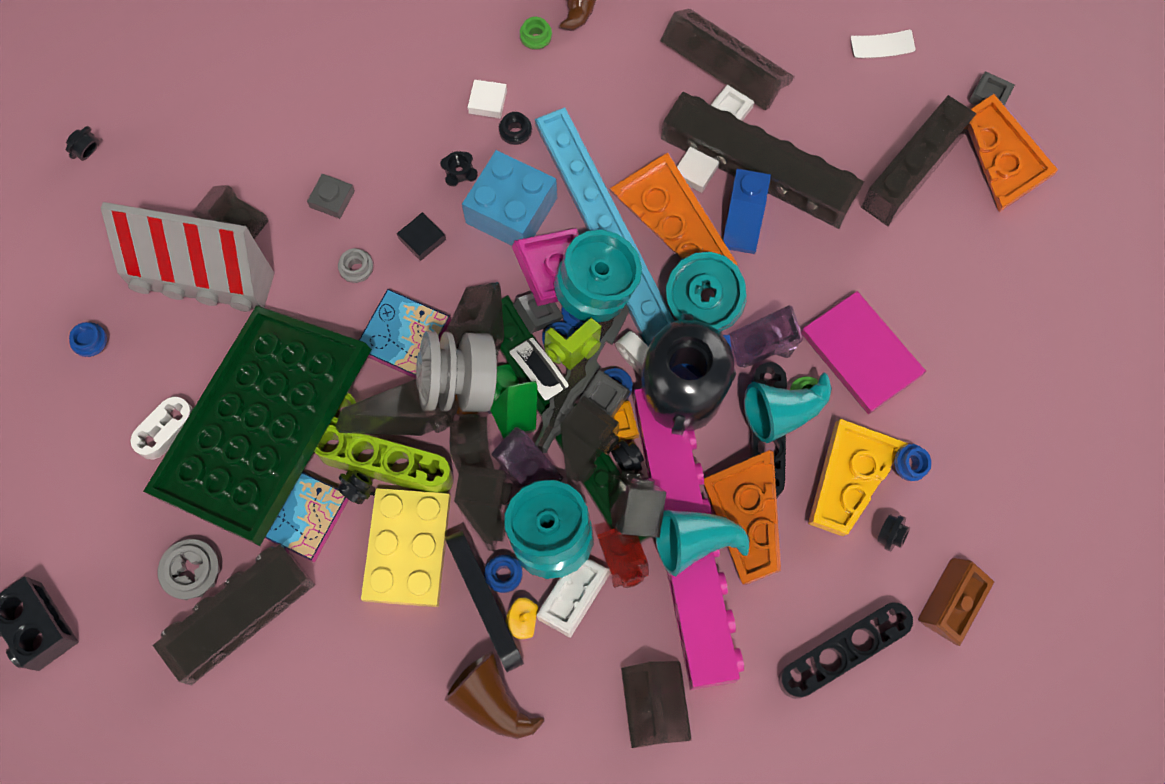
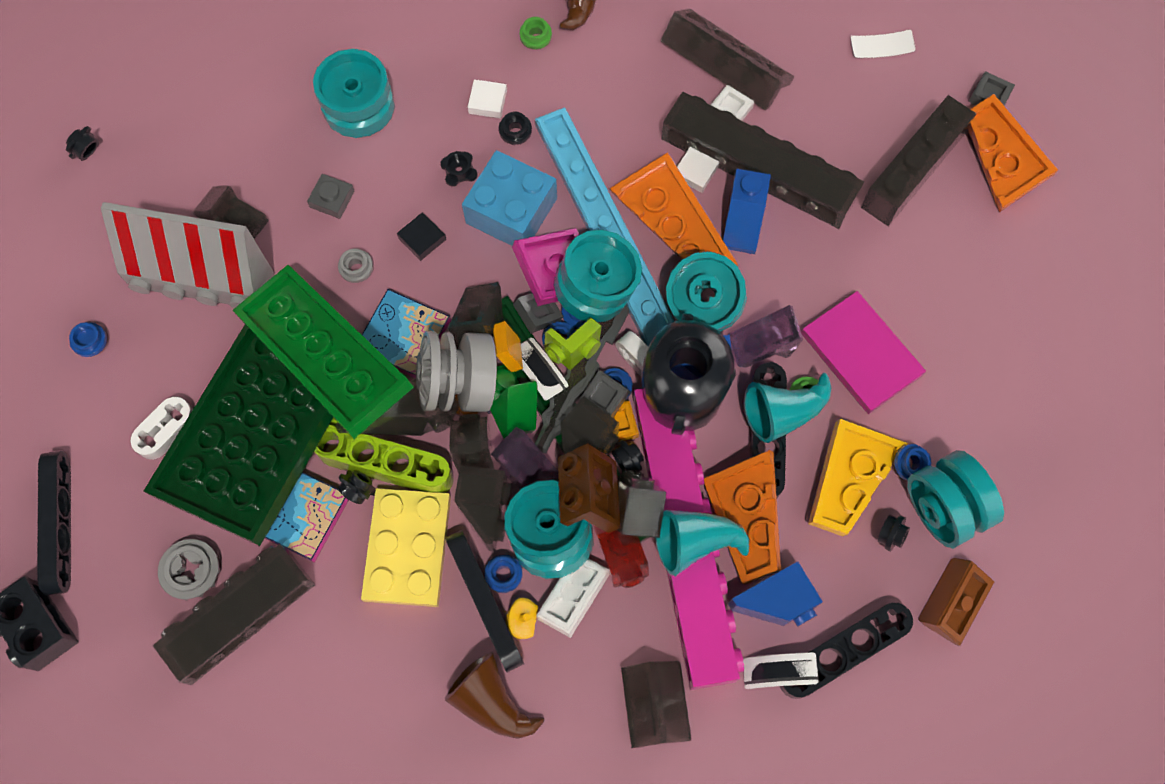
(54, 523): none -> black beam
(323, 351): none -> green plate
(354, 93): none -> teal wheel
(507, 346): none -> light orange tile
(589, 488): none -> reddish brown bracket
(780, 598): none -> blue slope
(780, 670): none -> sticker
(955, 499): none -> teal wheel

